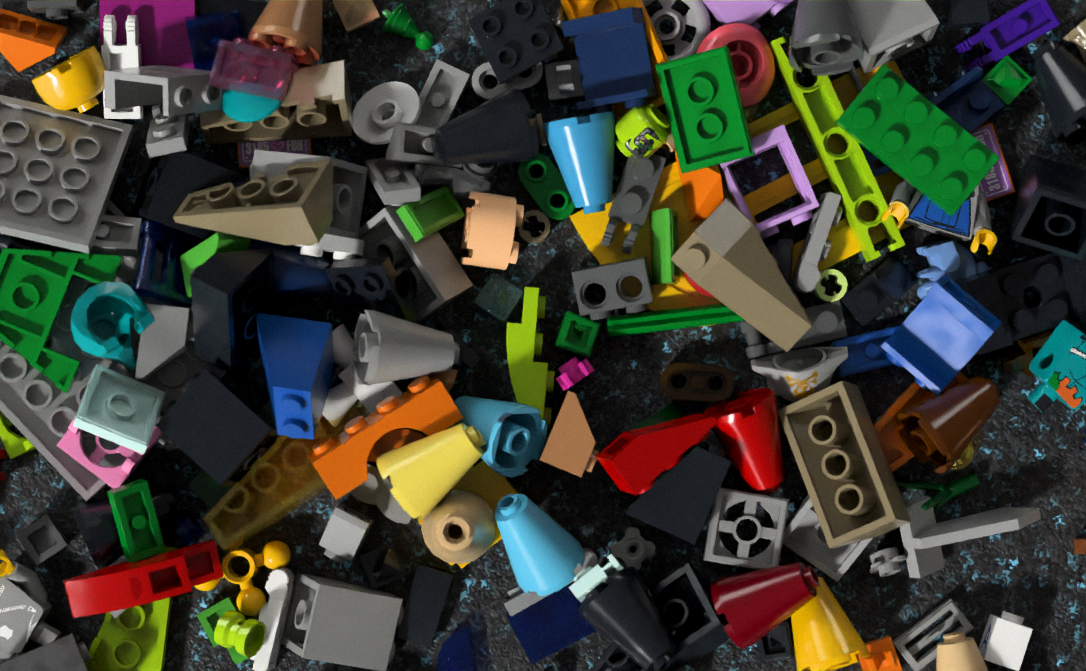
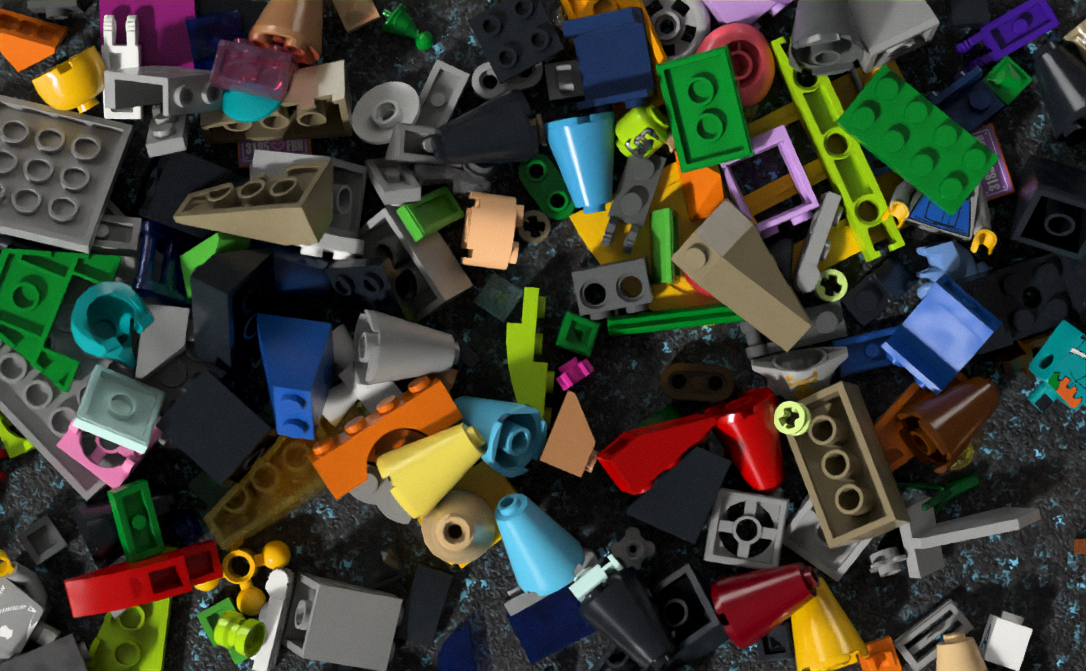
(345, 533): light grey slope -> none
(801, 424): none -> yellowish green bush

